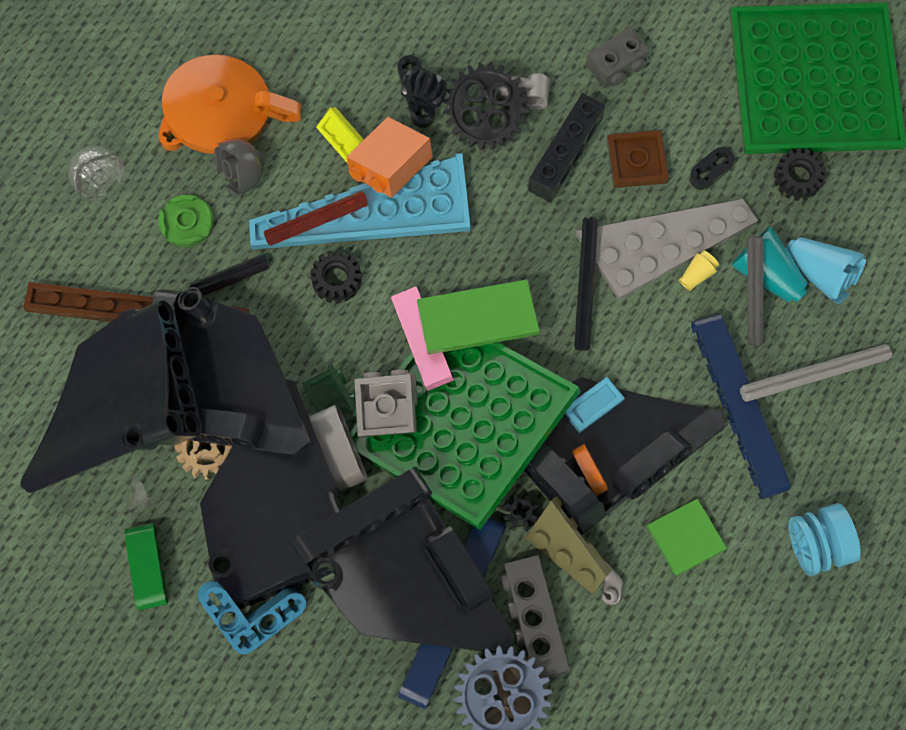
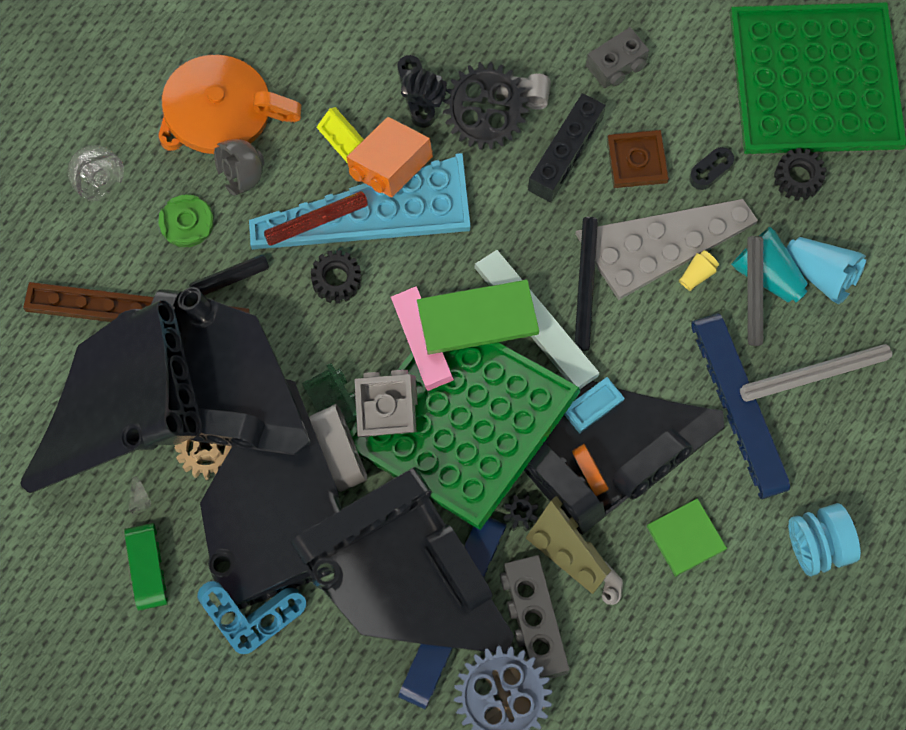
(551, 337): none -> light aqua tile

